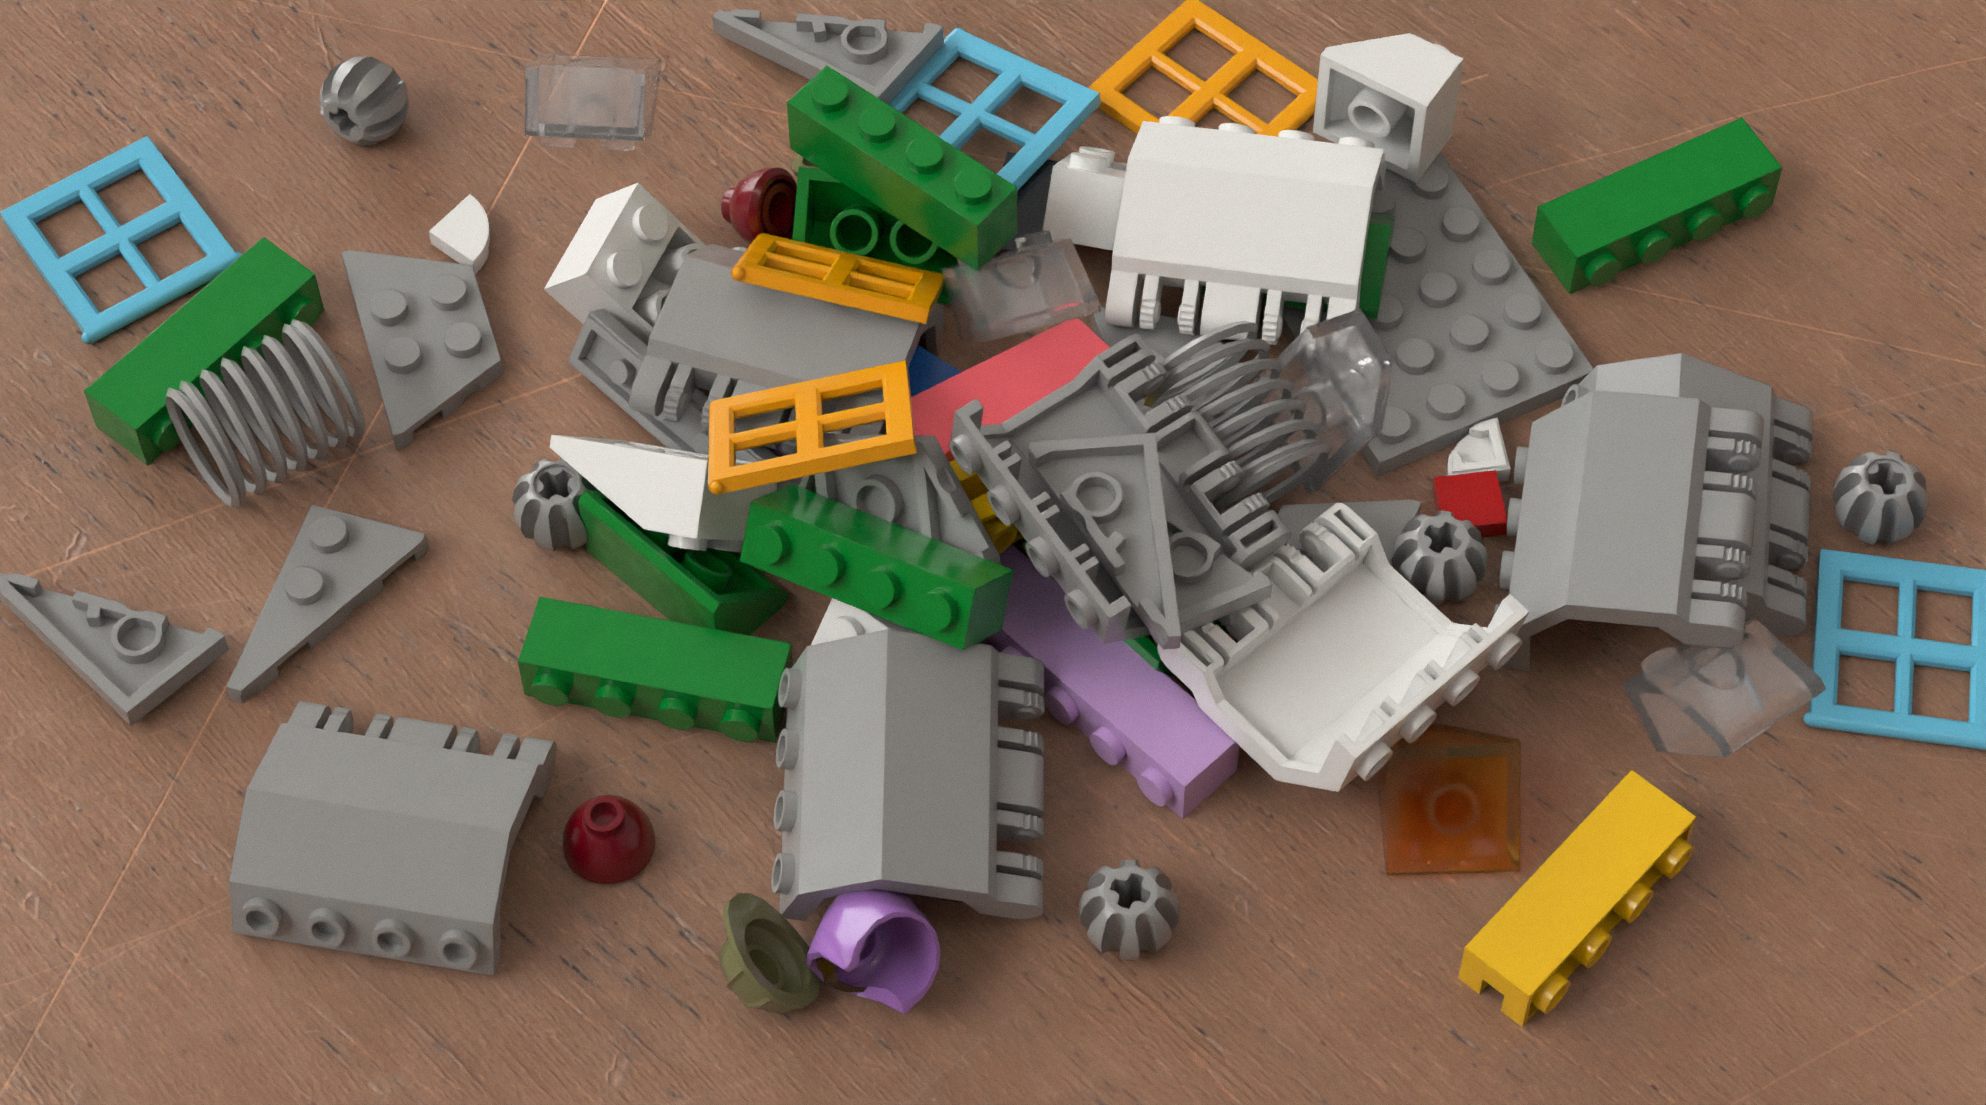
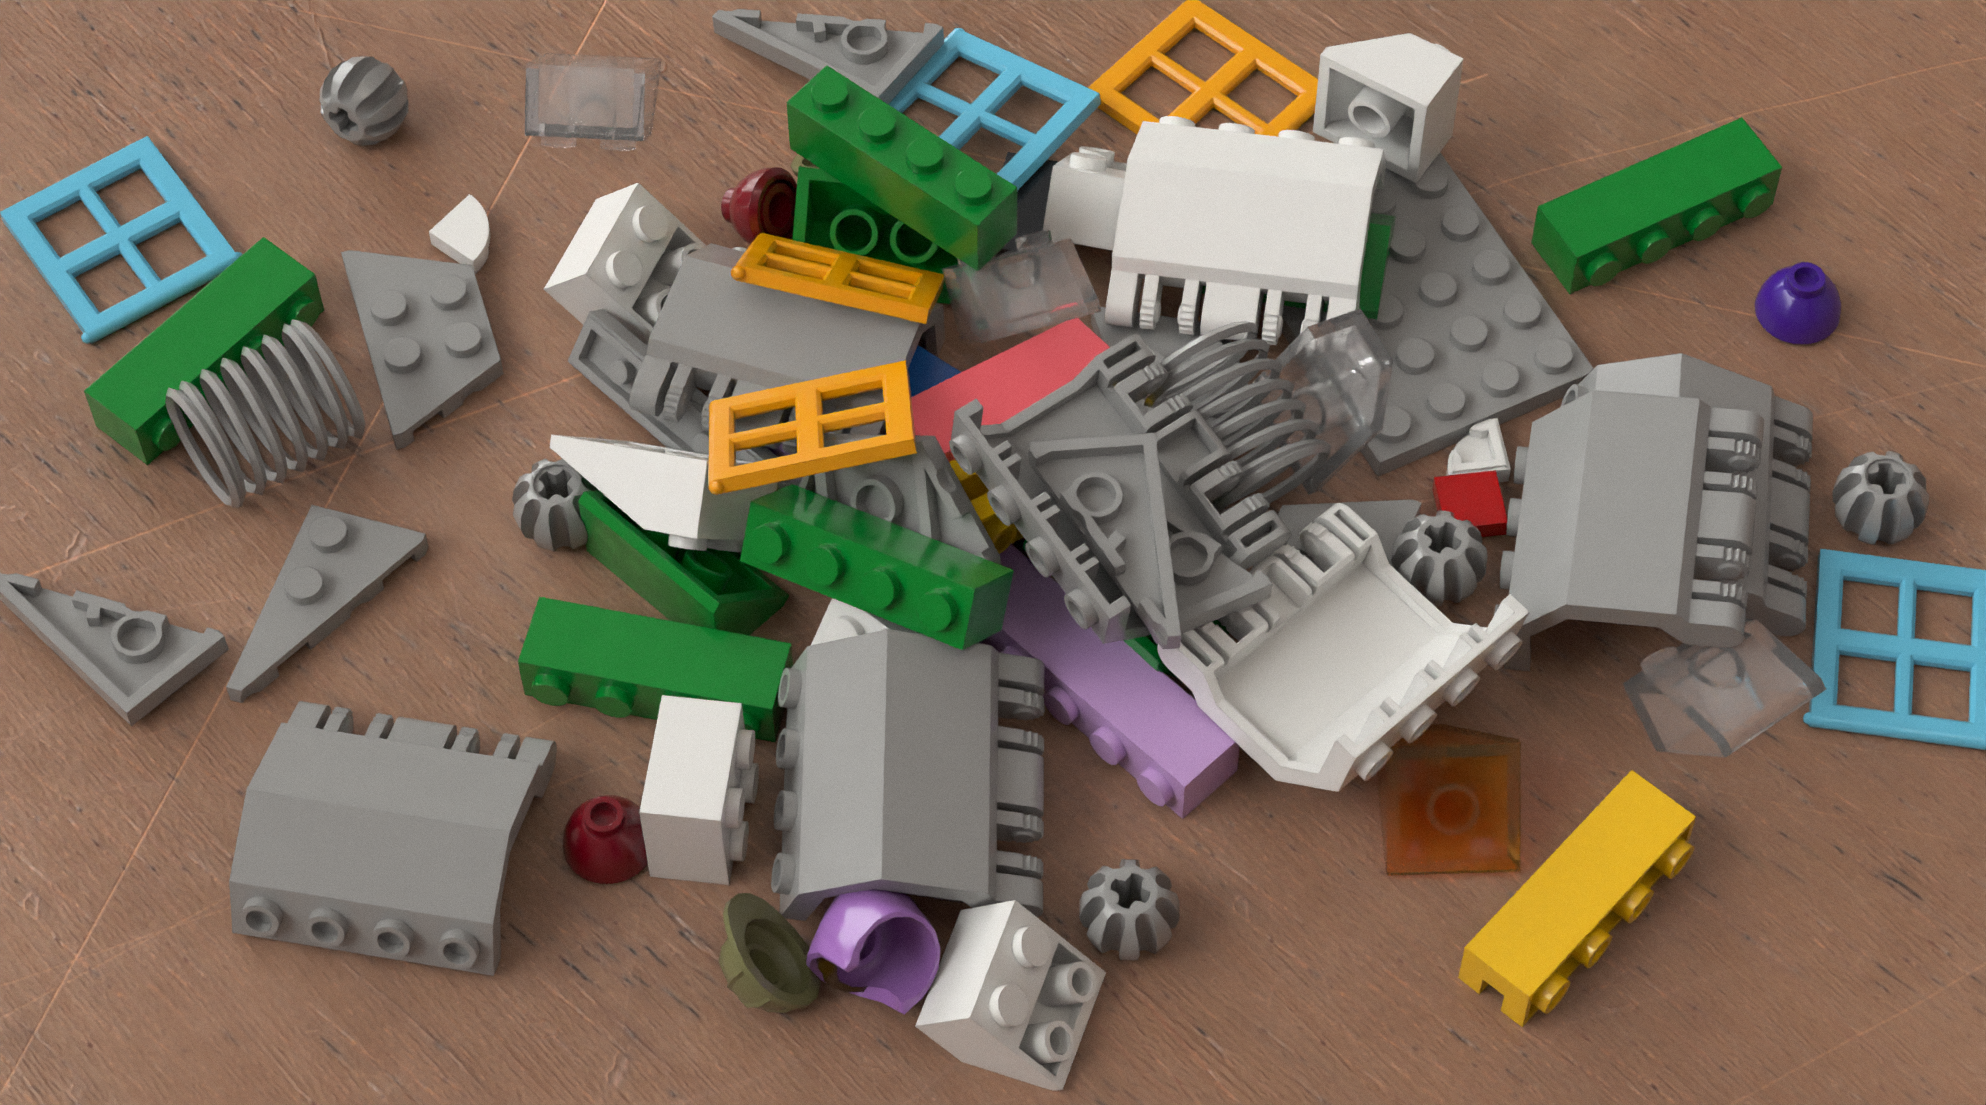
(698, 790): none -> white brick
(1011, 995): none -> white slope
(1799, 304): none -> dark purple brick

